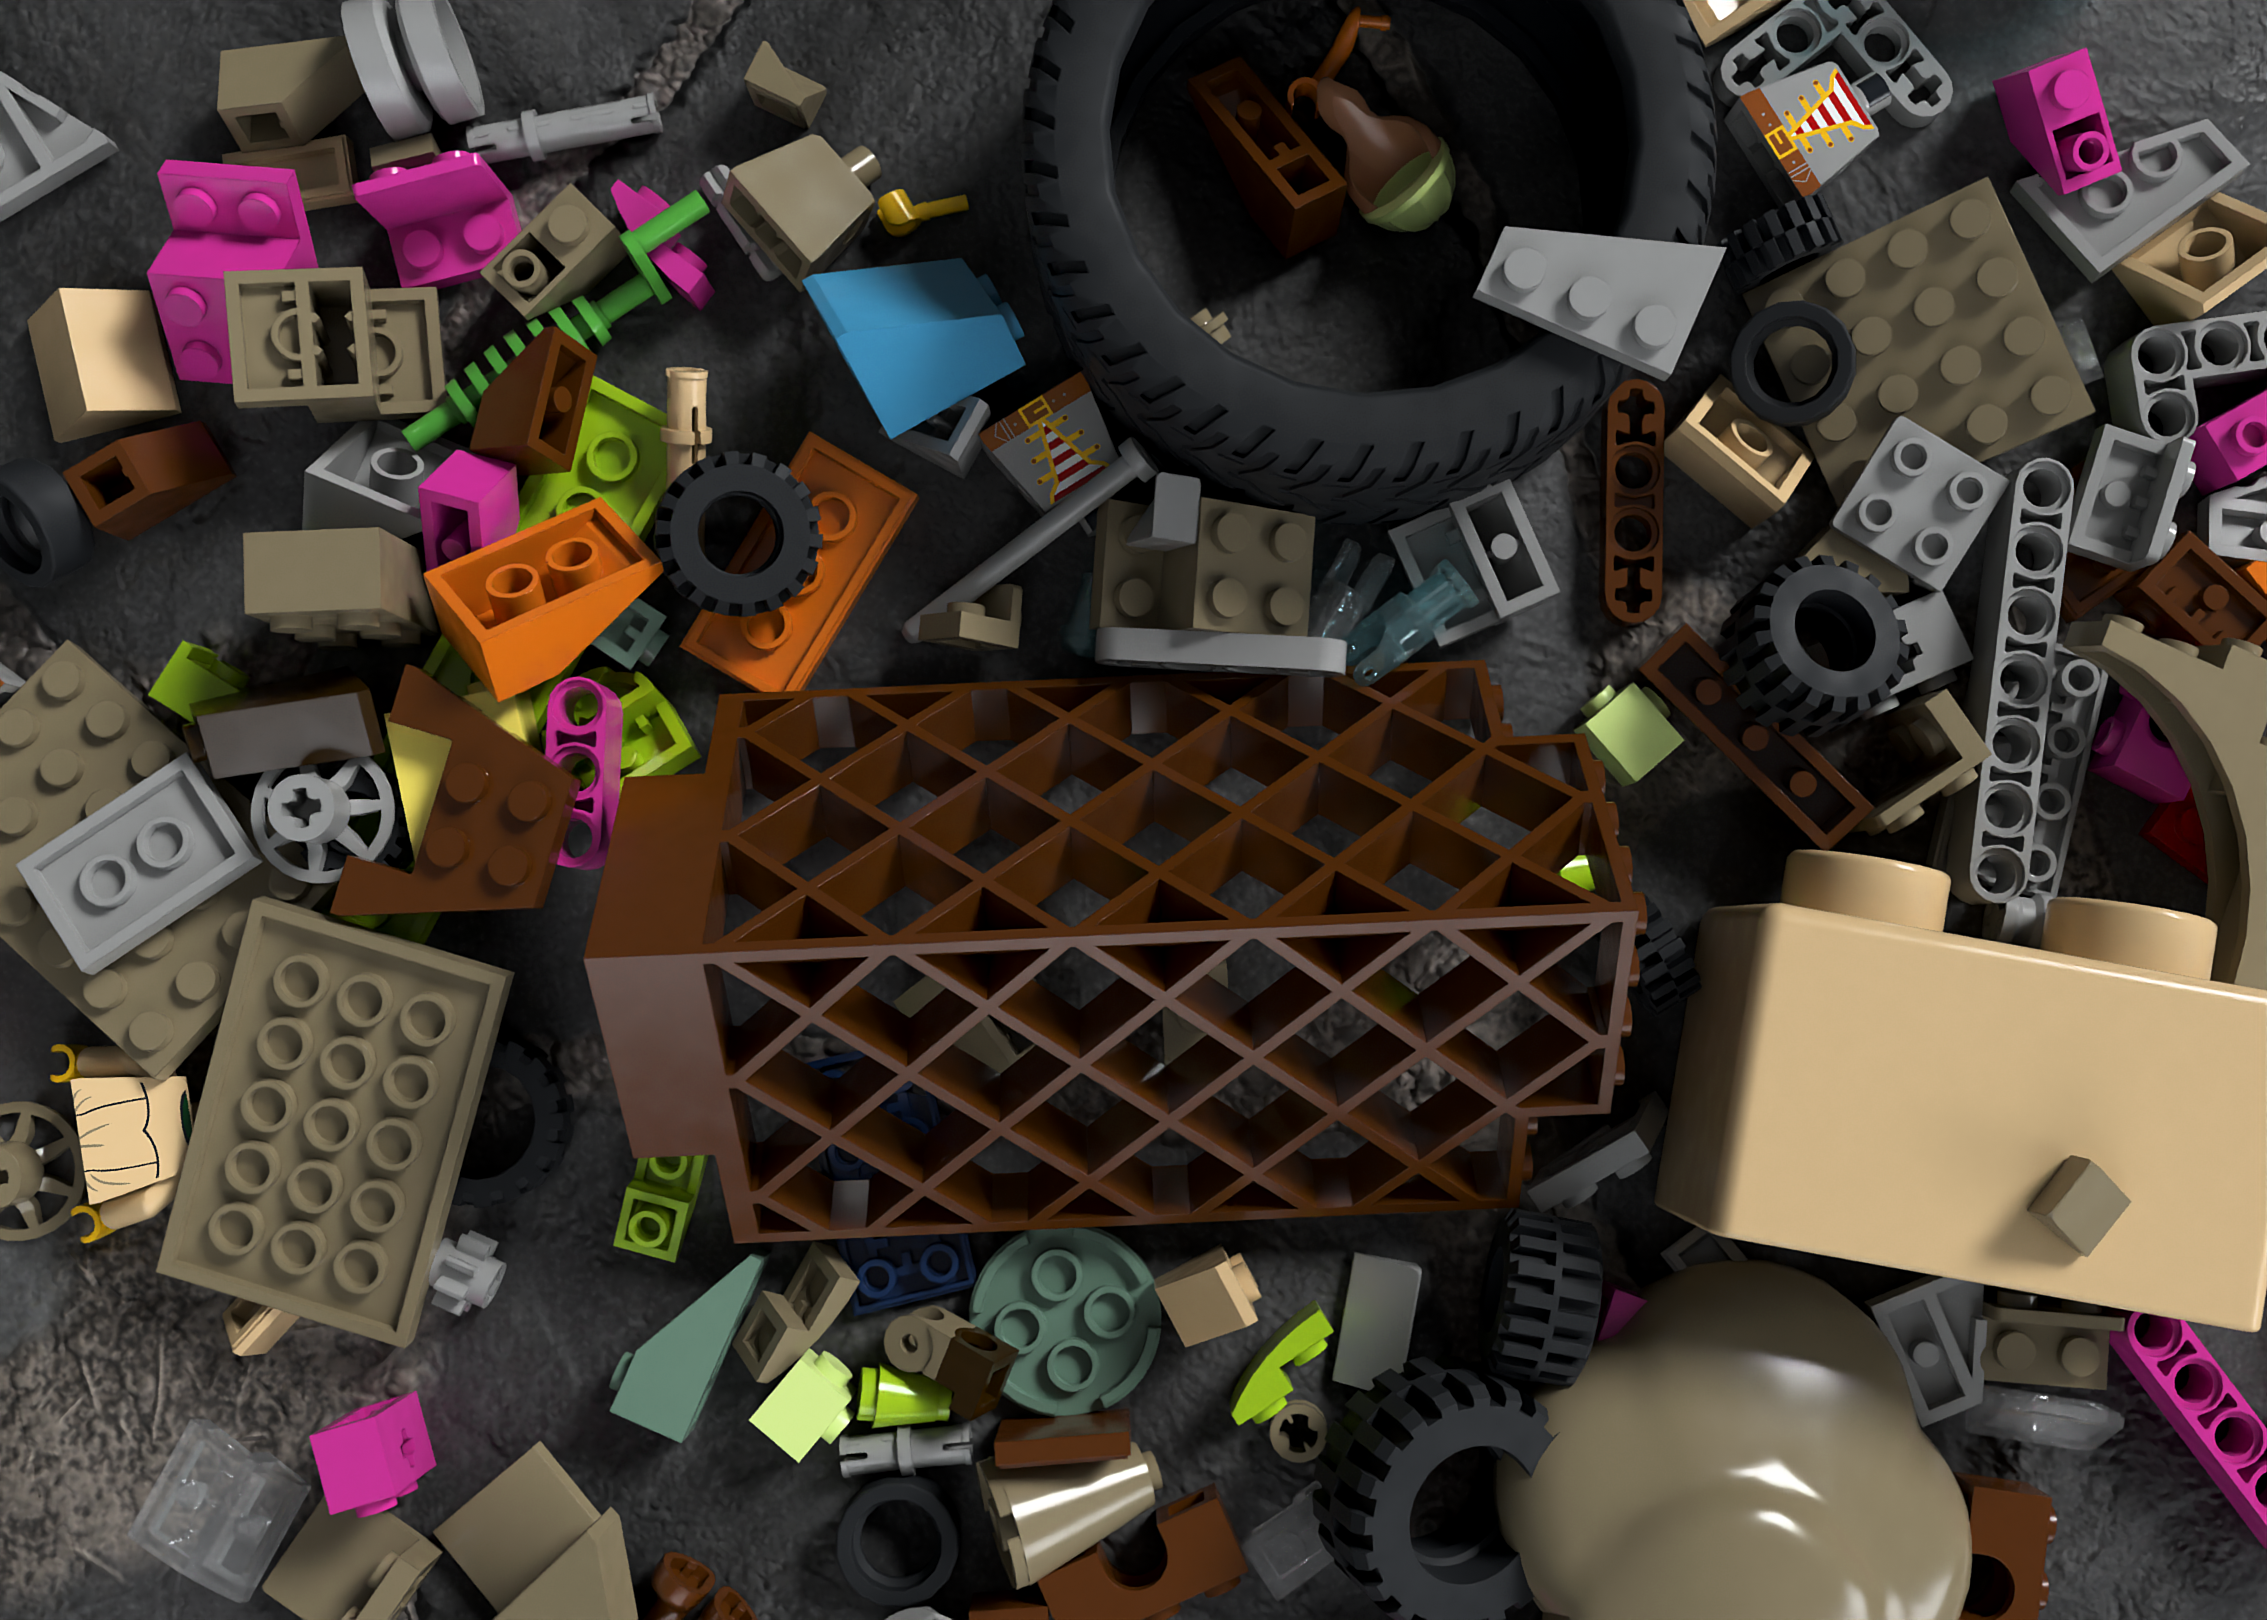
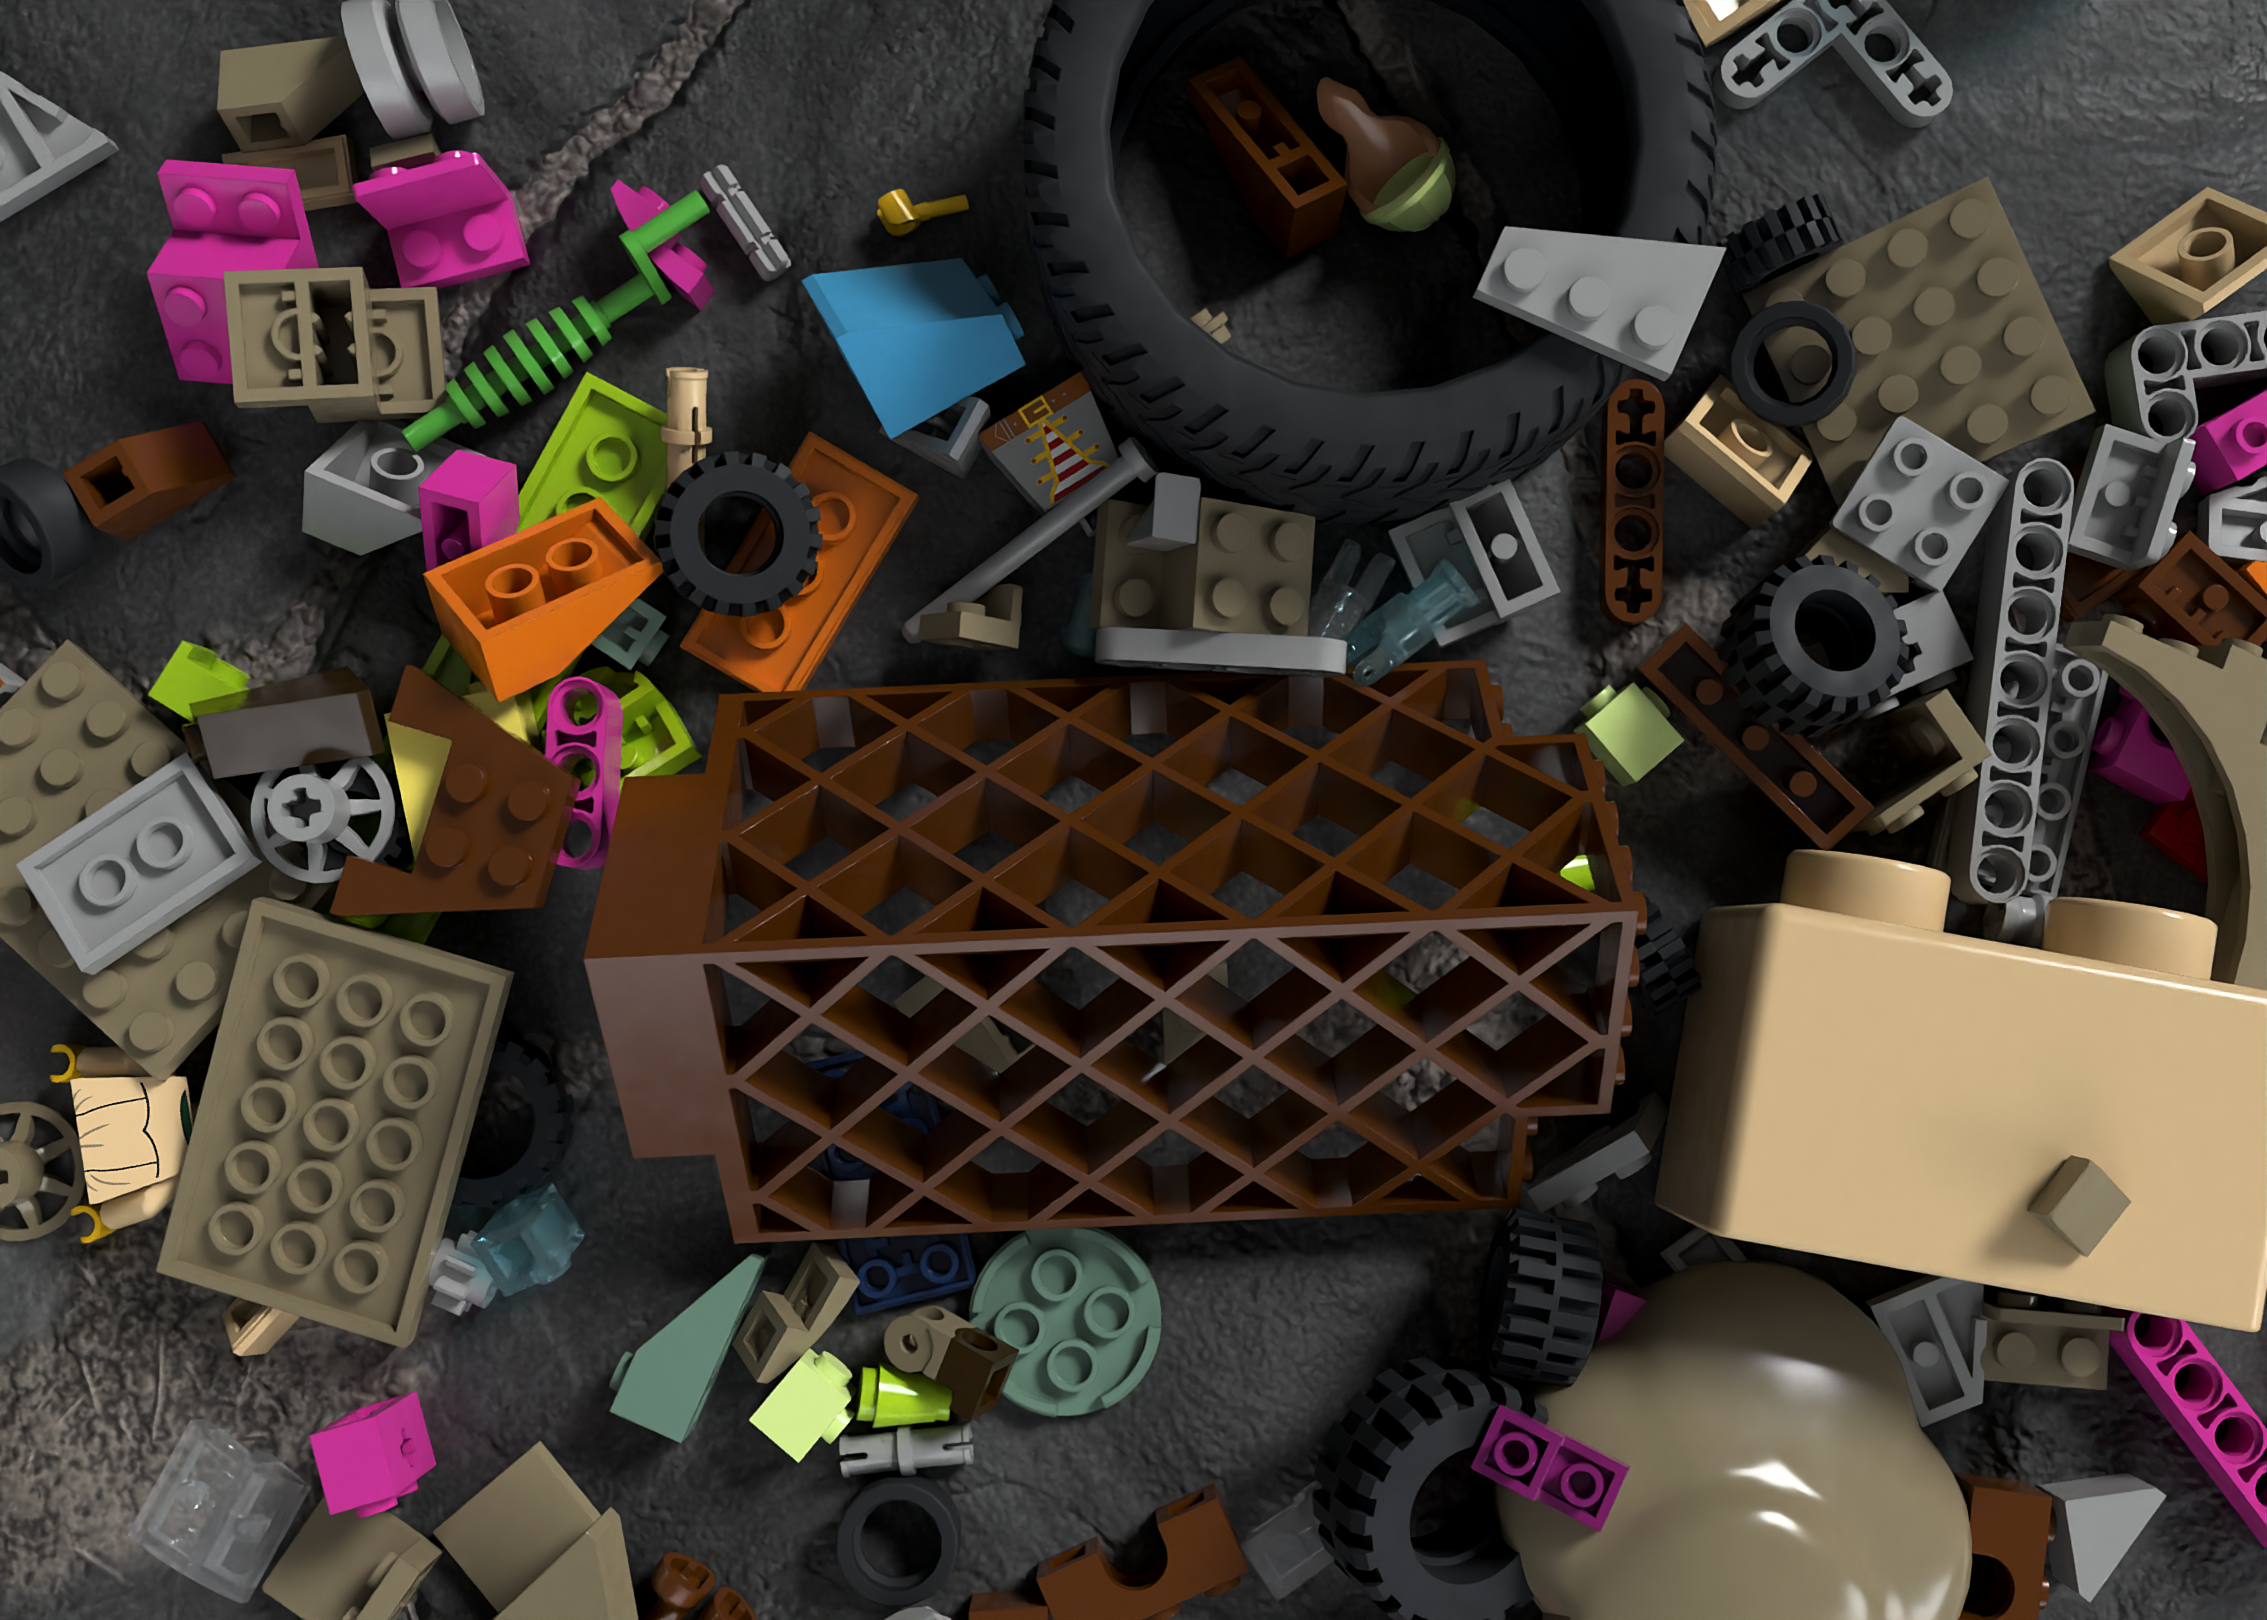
(102, 361): tan slope -> none
(339, 587): dark tan brick -> none
(529, 1241): none -> clear light blue brick
(537, 406): reddish brown slope -> none
(556, 256): dark tan slope -> none
(565, 129): light grey pin -> none
(660, 1205): lime slope -> none
(782, 89): dark tan slope -> none
(803, 203): dark tan torso -> none
(1062, 1509): dark tan cone -> none
(1063, 1439): reddish brown tile -> none
(1209, 1296): tan slope -> none
(1264, 1381): lime slope -> none
(1316, 1422): dark tan bush -> none
(1336, 56): orange piece -> none
(1376, 1319): light grey slope -> none
(1550, 1467): none -> magenta slope
(1807, 128): torso -> none
(2043, 1419): clear slope -> none
(2059, 121): dark pink slope -> none
(2081, 350): clear tile -> none
(2097, 1526): none -> light grey slope
(2120, 214): light grey wing -> none

